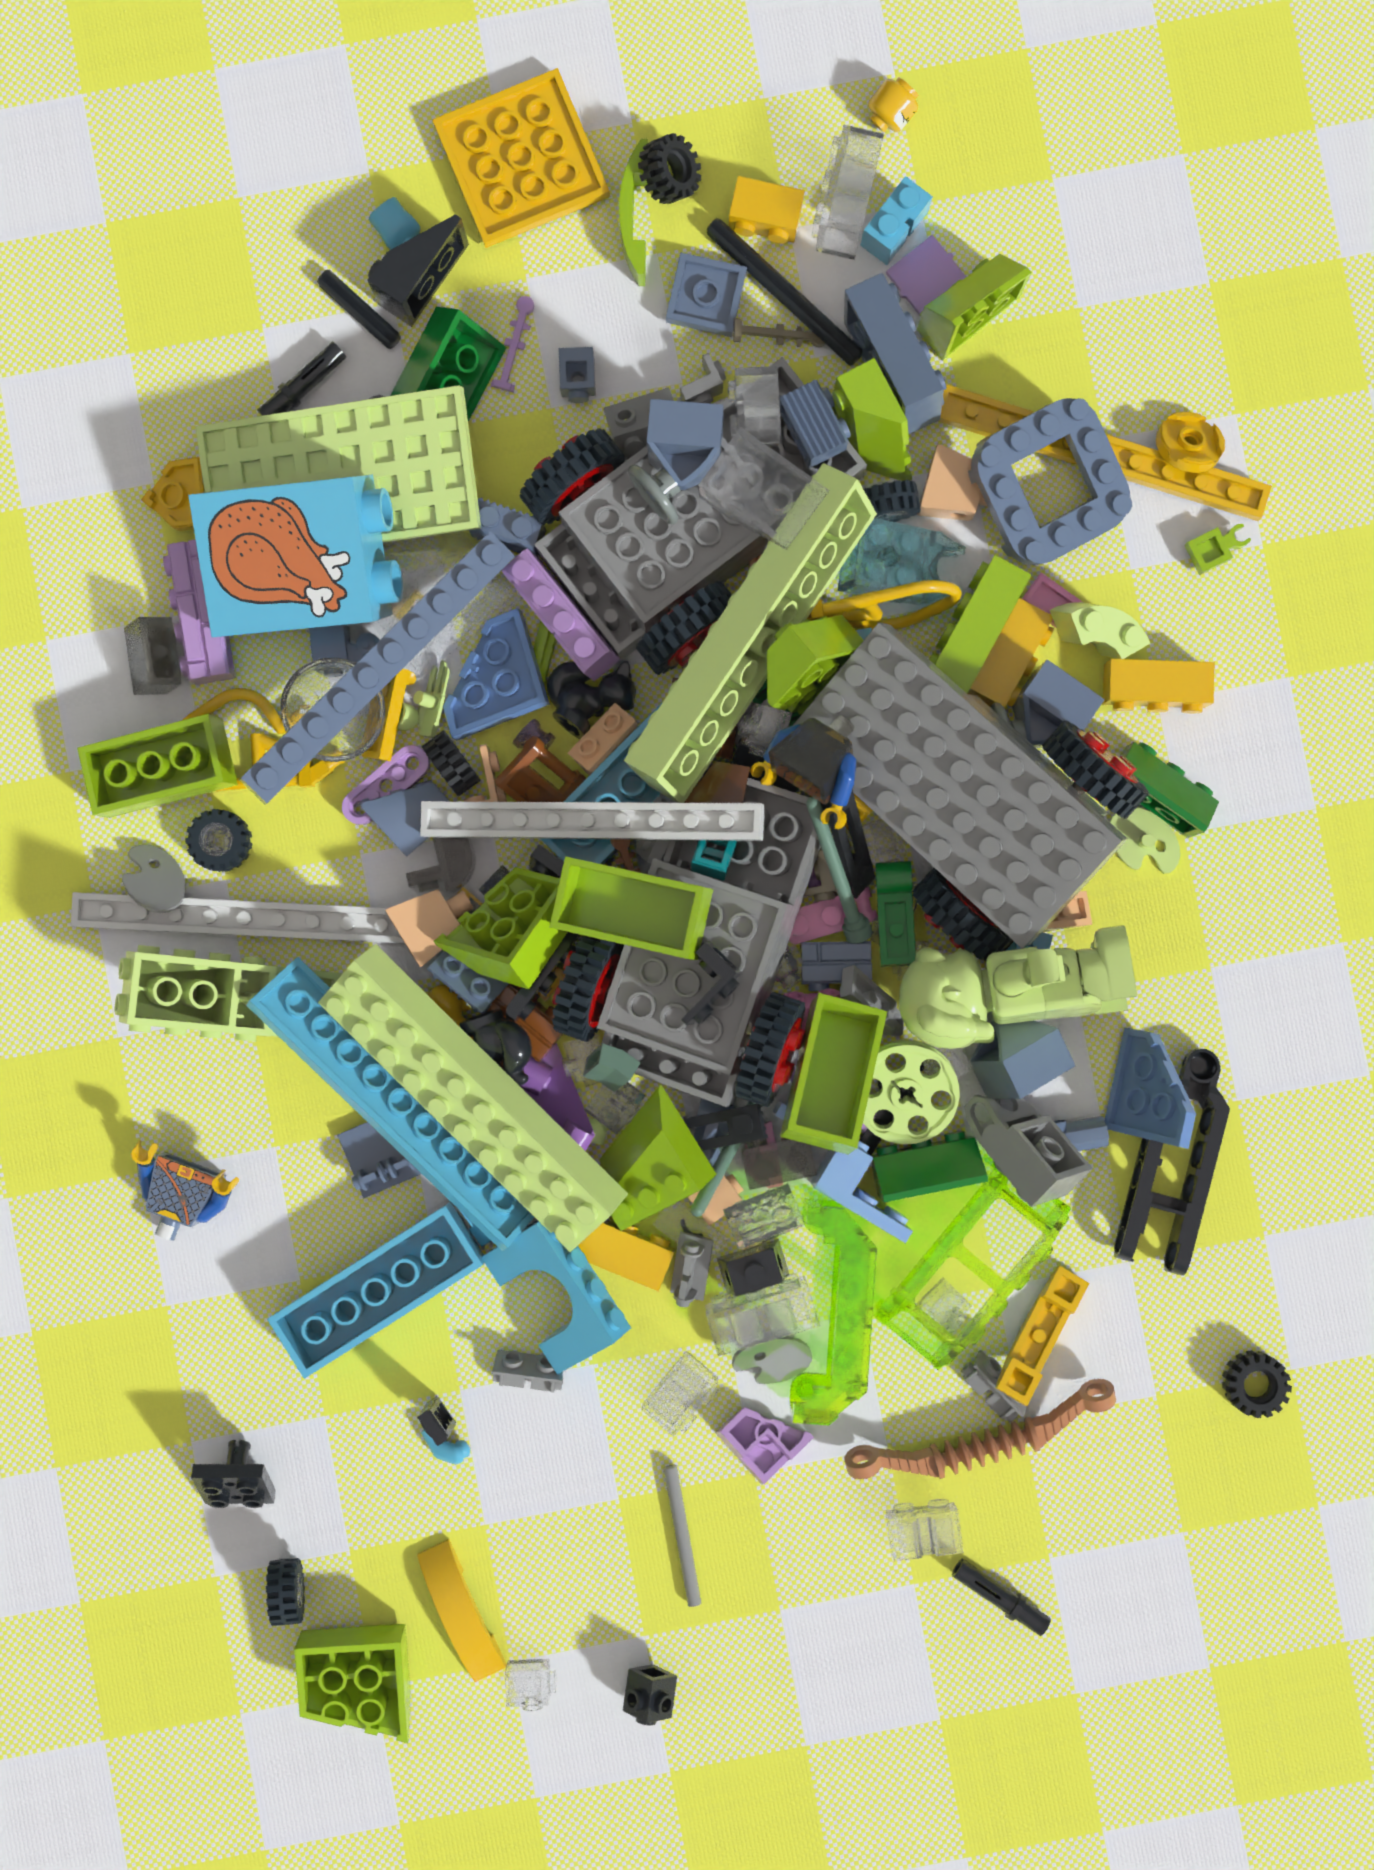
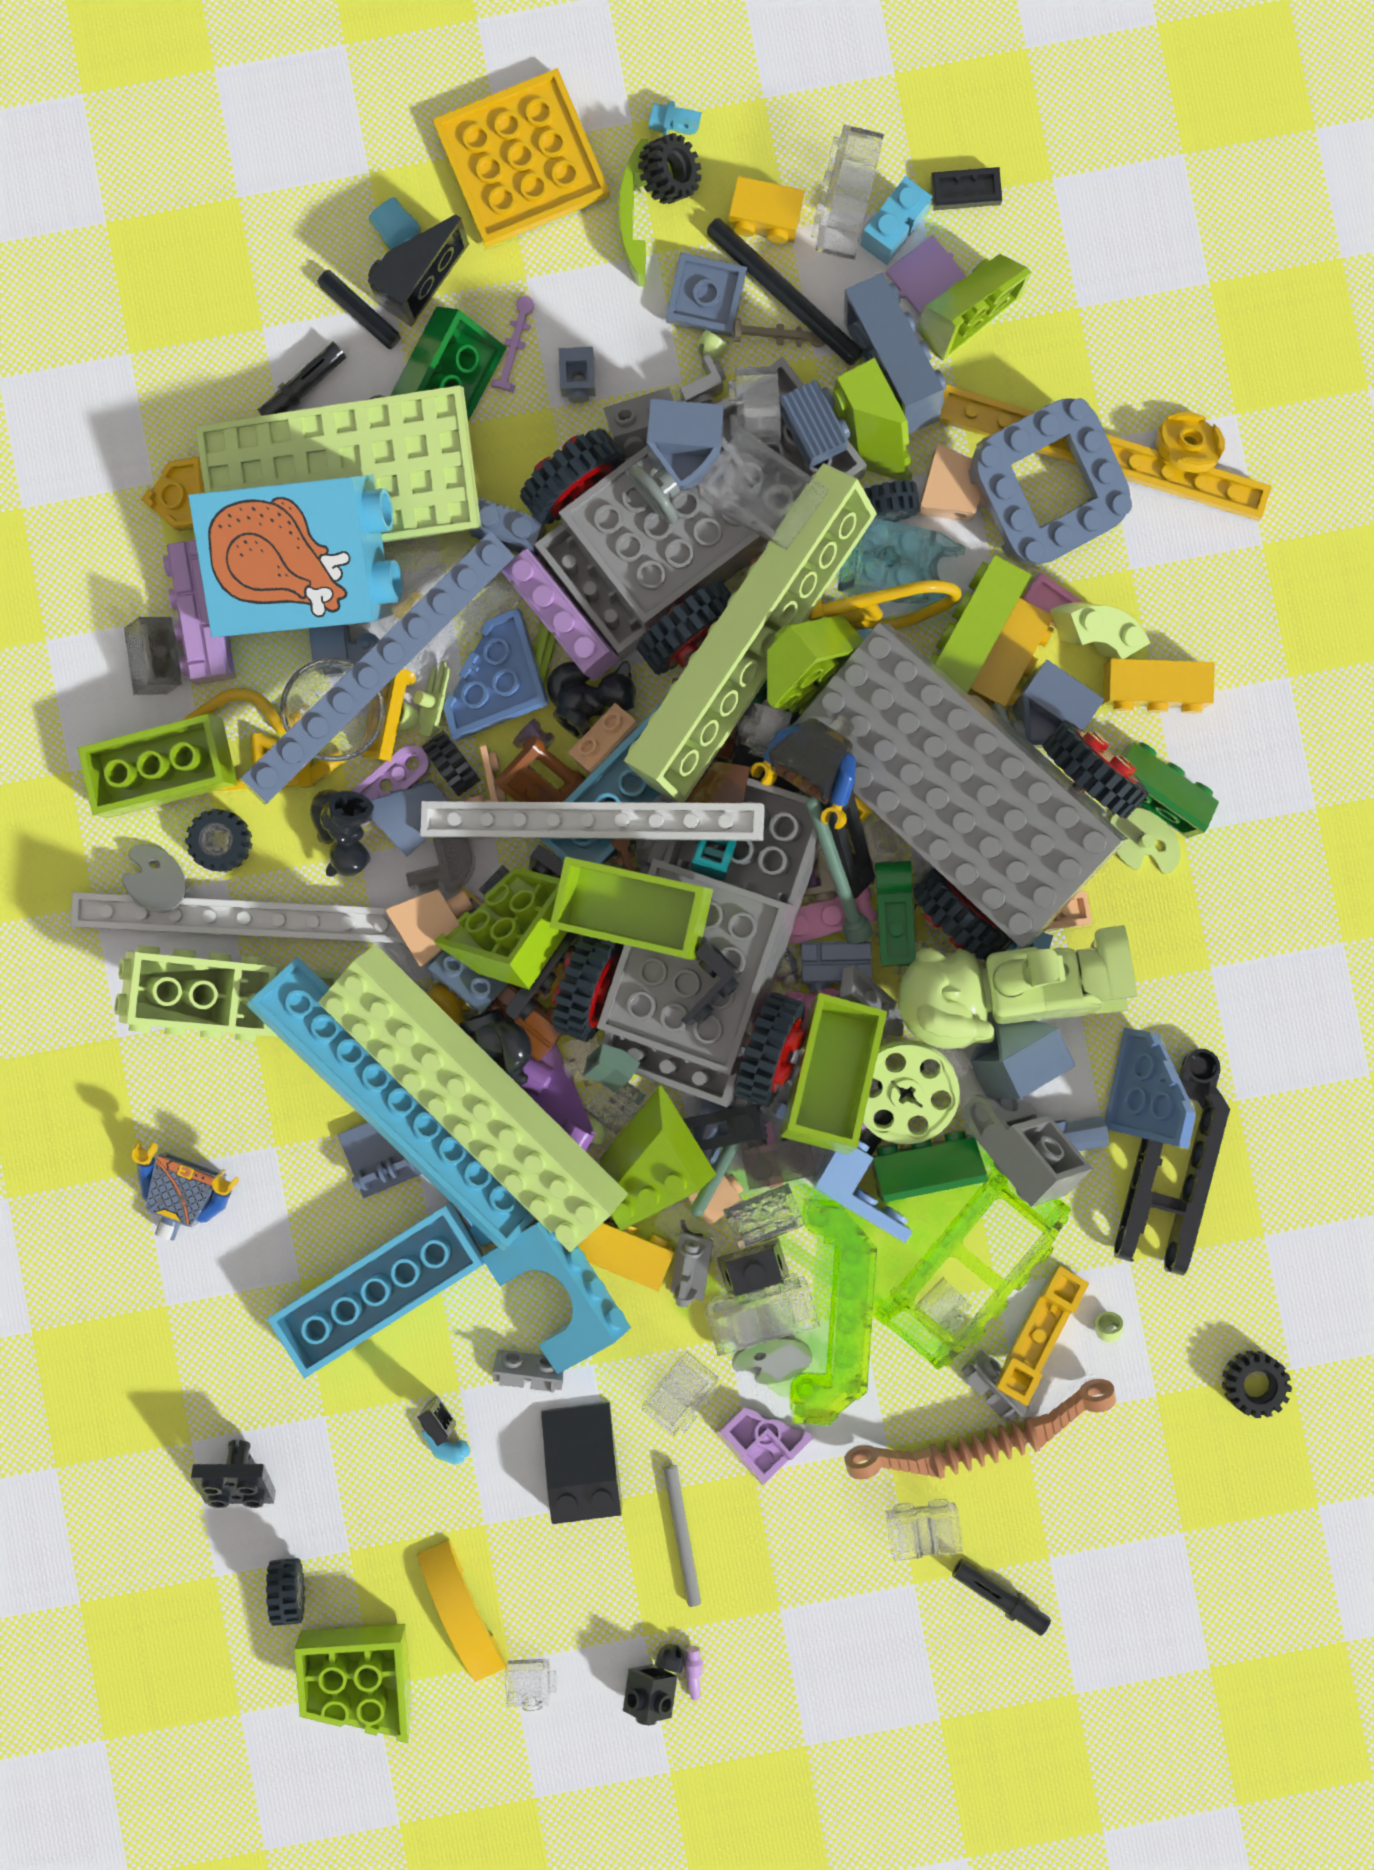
(339, 819): none -> black animal
(581, 1463): none -> black slope
(670, 1658): none -> black hinge
(677, 119): none -> medium azure piece
(693, 1670): none -> lavender piece
(711, 344): none -> yellowish green hinge
(893, 105): yellow head -> none
(966, 188): none -> black plate
(1105, 1324): none -> yellowish green hinge
(1213, 549): lime plate -> none

